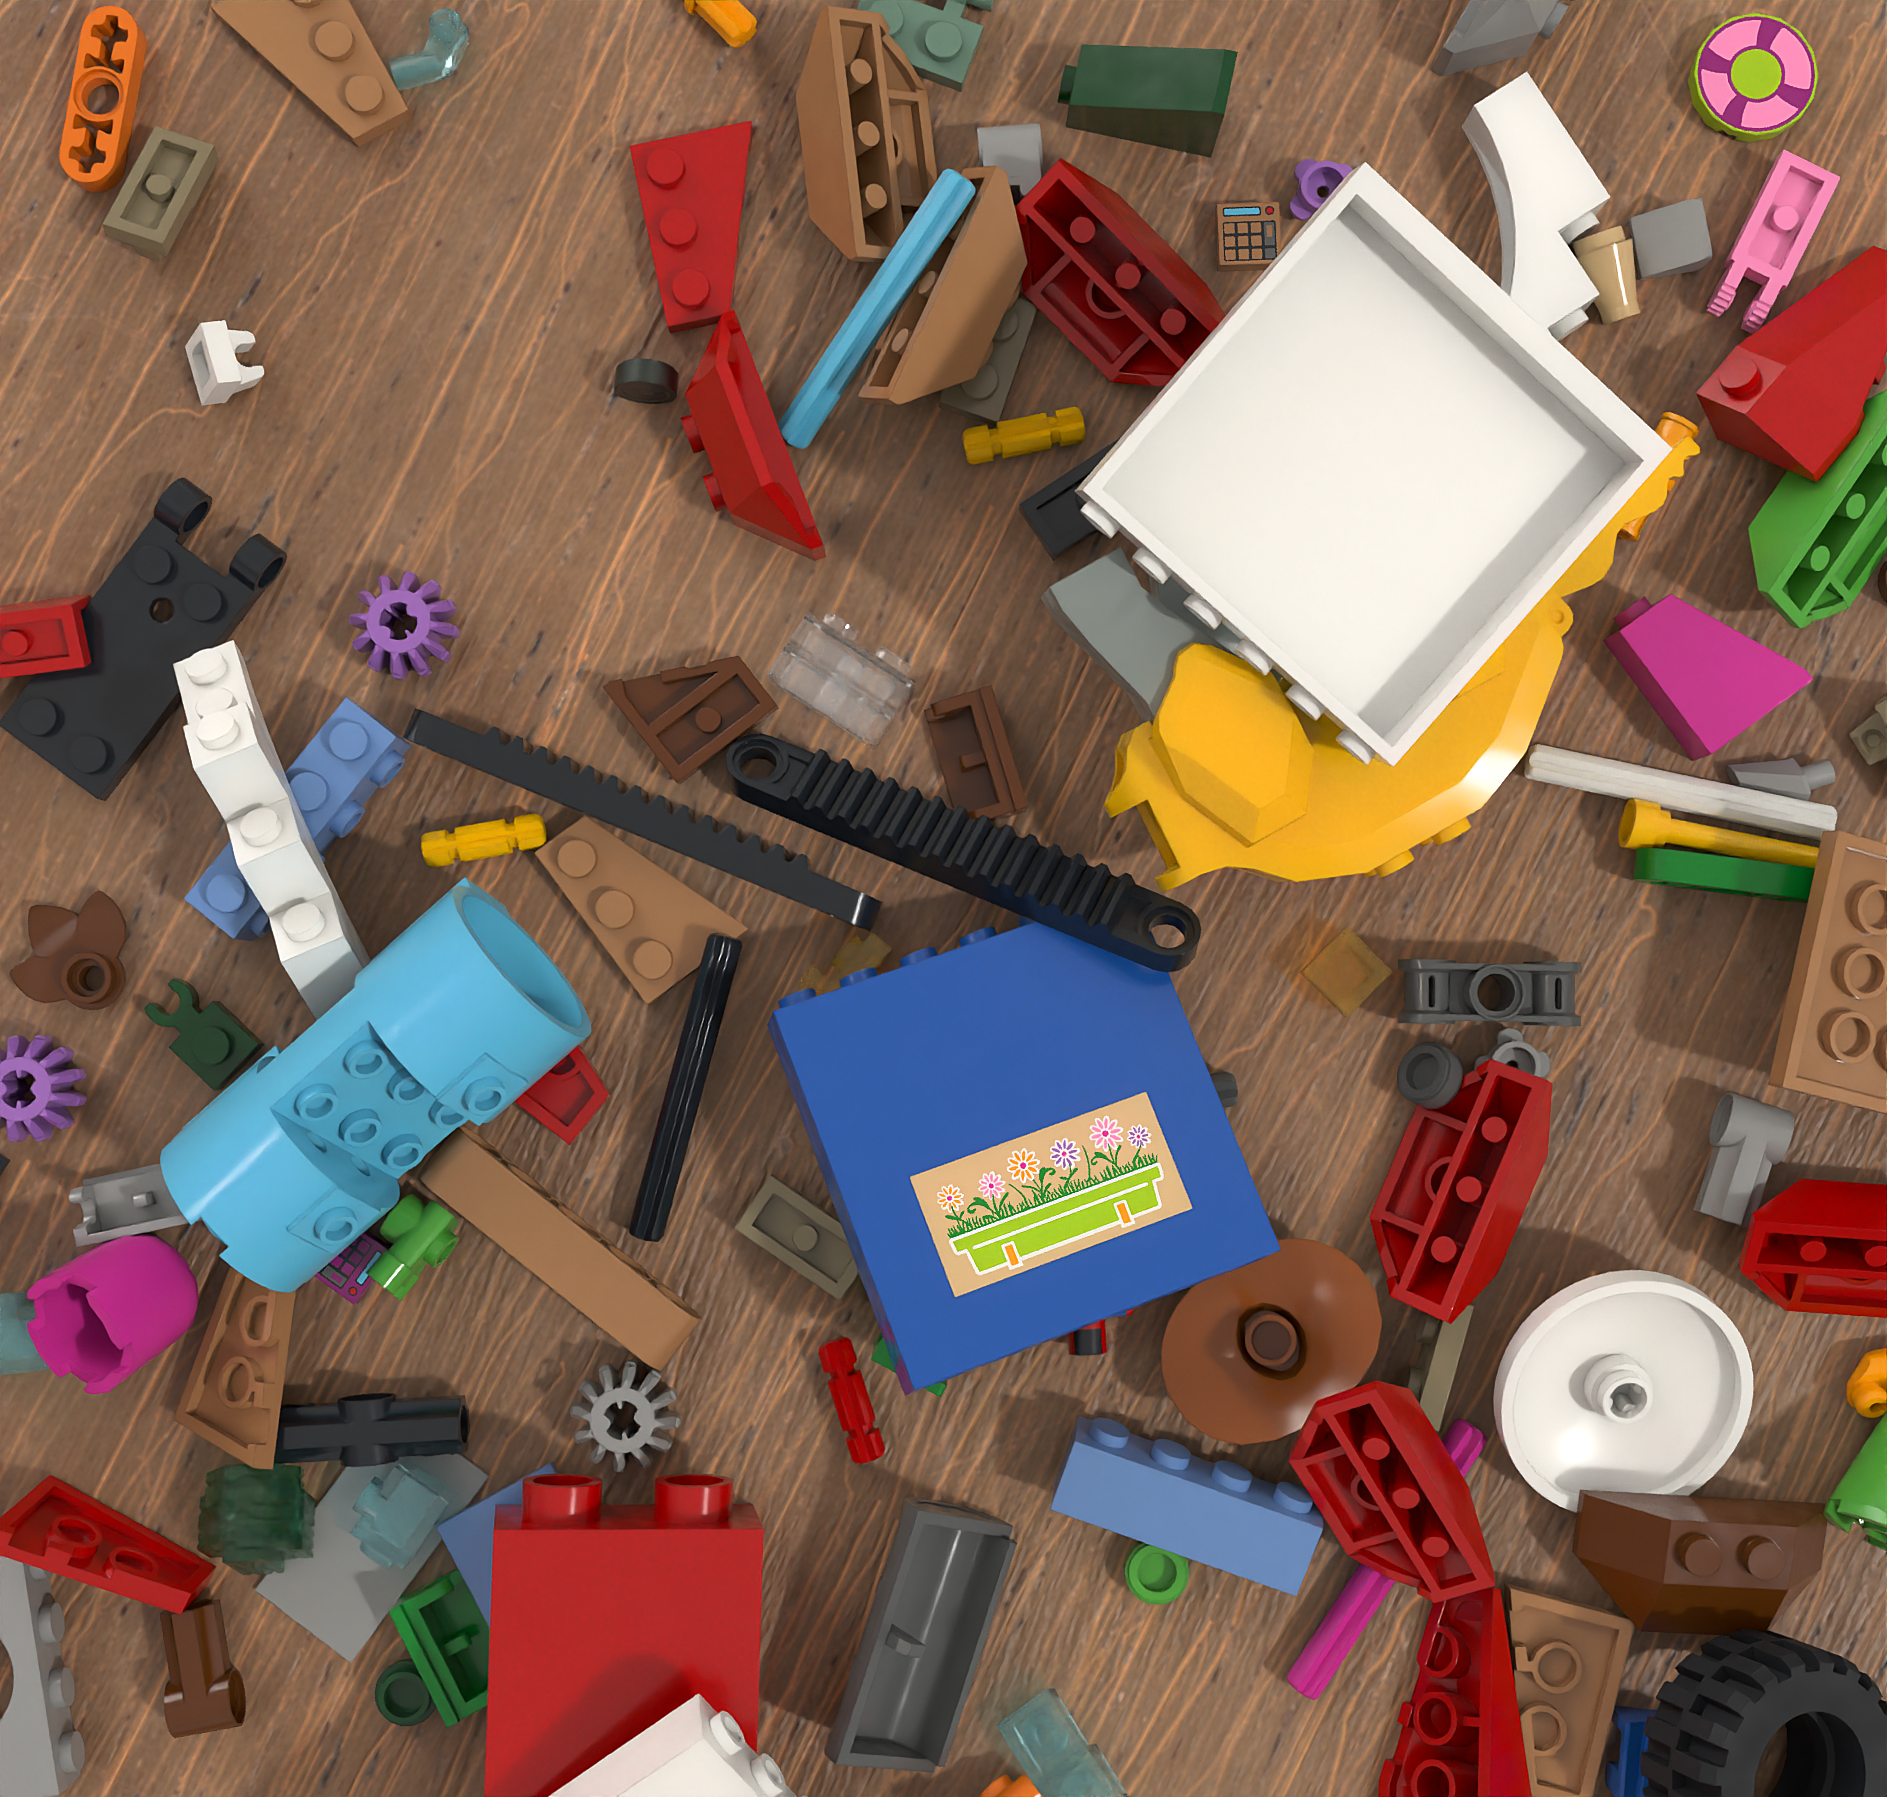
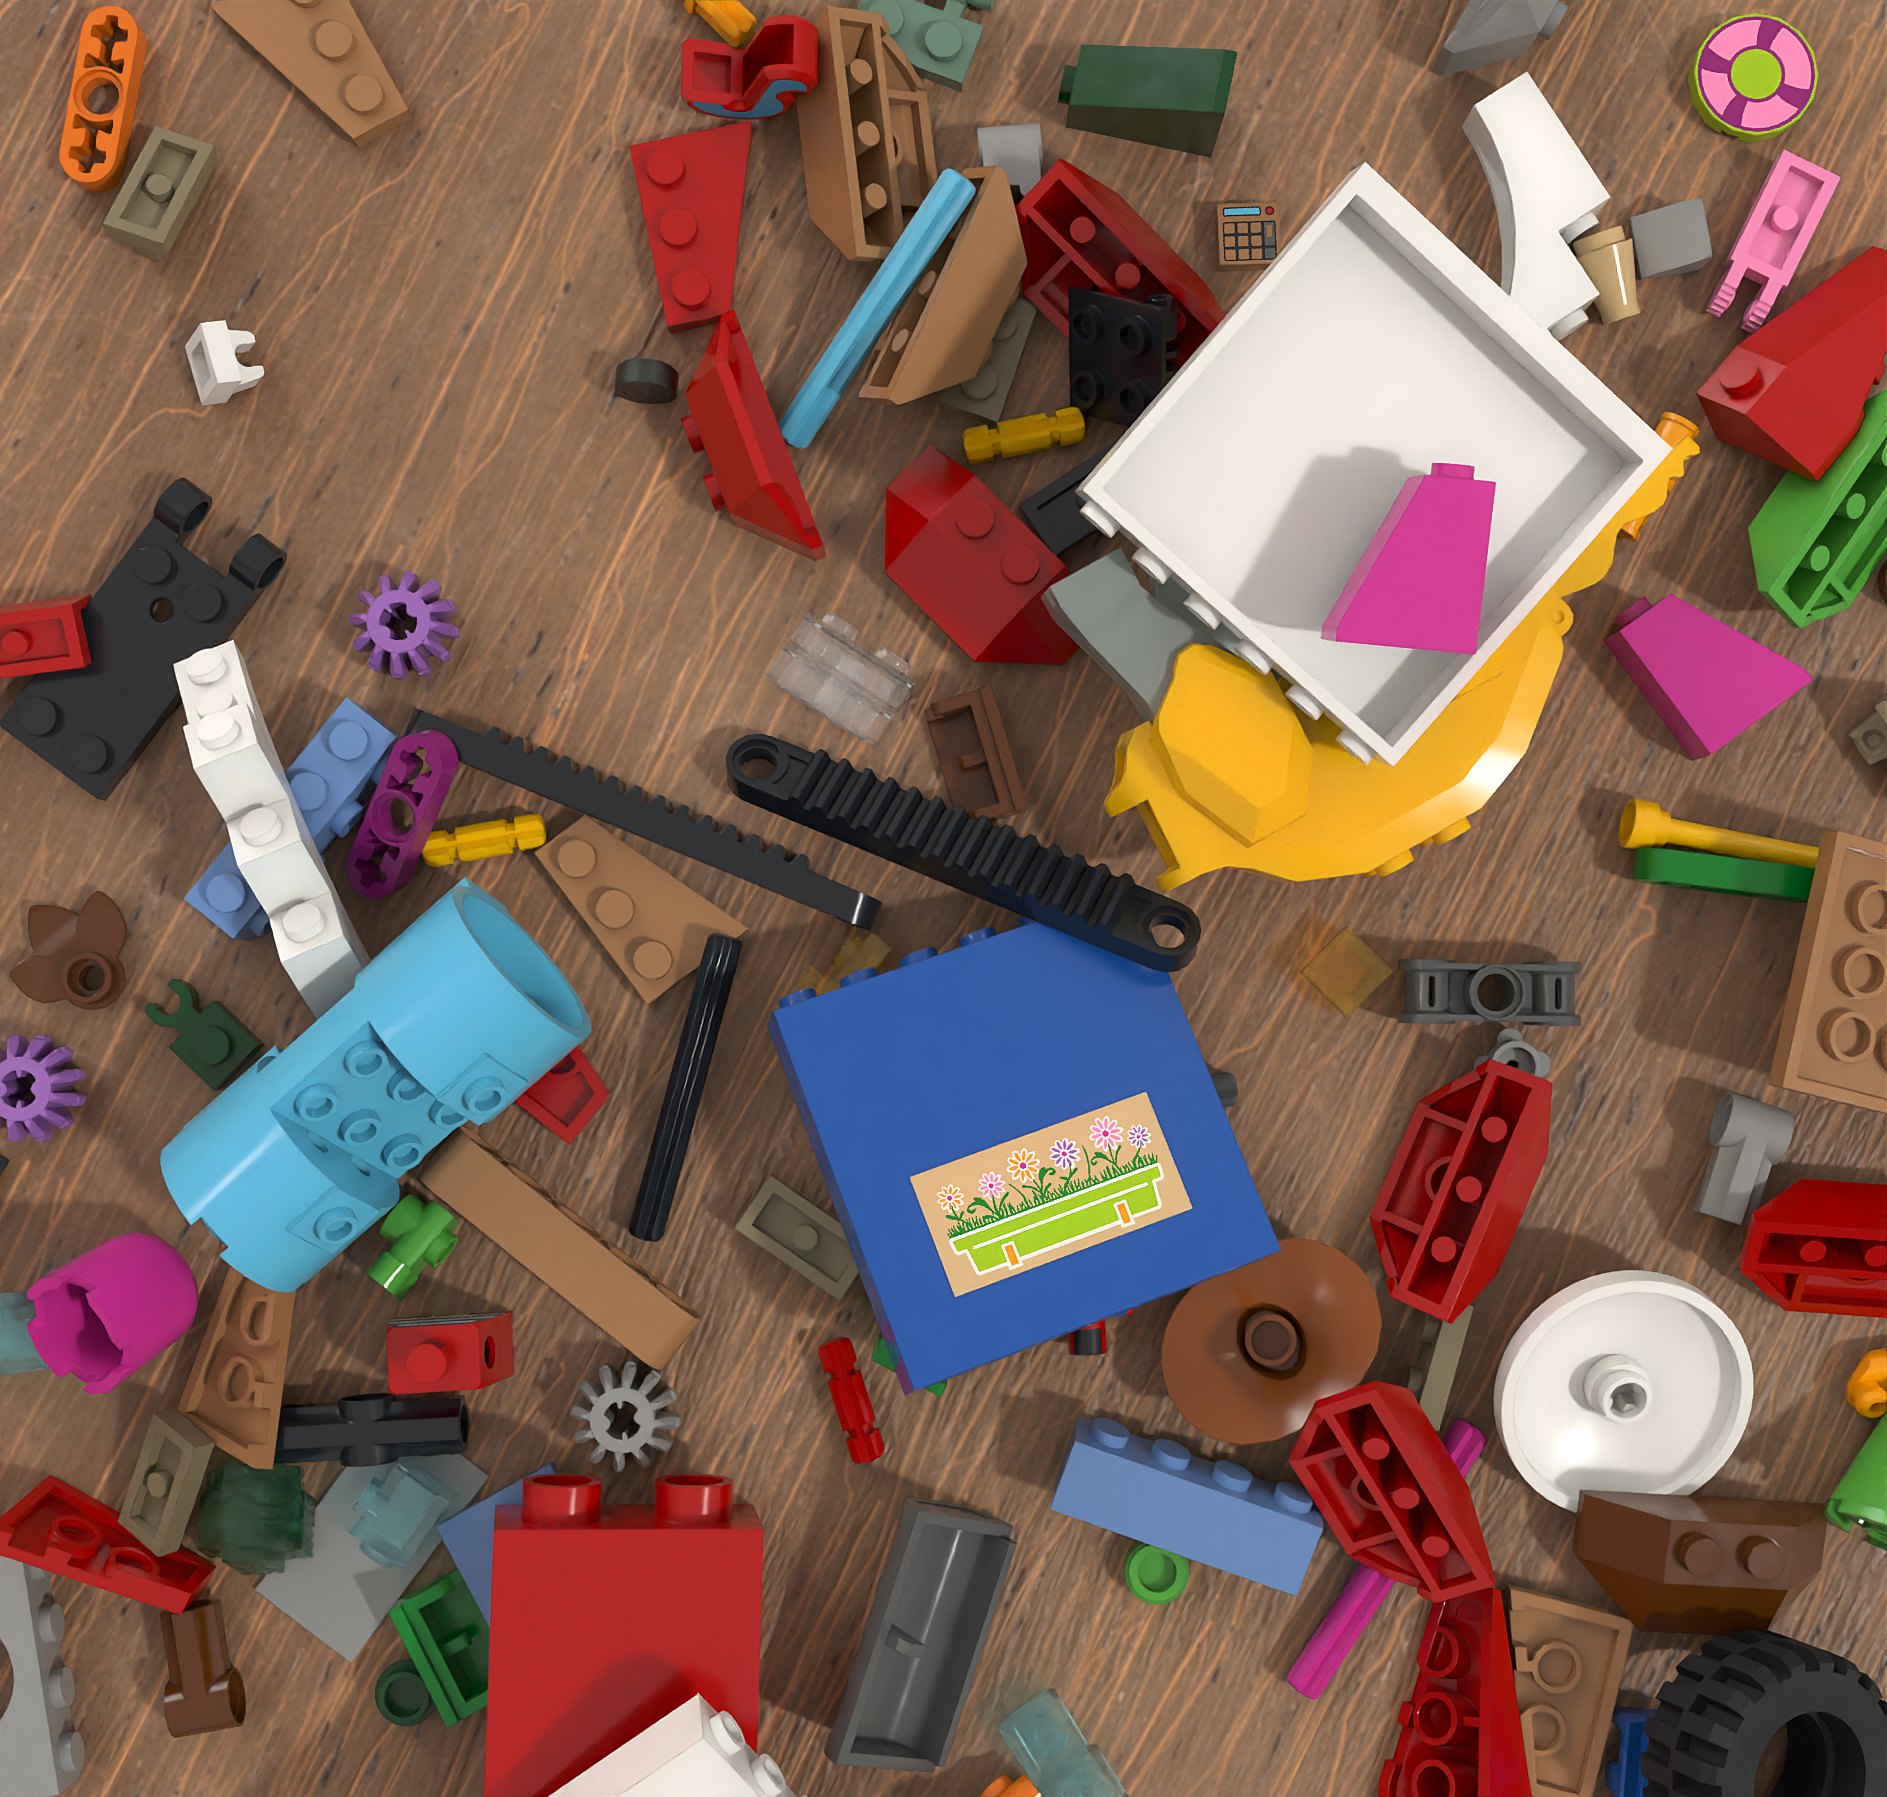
(124, 1205): light grey hinge -> none
(166, 1482): none -> dark tan plate
(348, 1270): magenta tile -> none
(425, 802): none -> magenta beam
(440, 55): clear light blue arm -> none
(448, 1351): none -> red torso
(693, 711): reddish brown wing -> none
(752, 80): none -> red animal
(972, 565): none -> red wedge
(1119, 352): none -> black hinge
(1310, 177): medium lavender plate -> none
(1422, 568): none -> dark pink slope
(1430, 1075): dark grey tile -> none
(1679, 792): white axle -> none
(1782, 777): light grey bar -> none

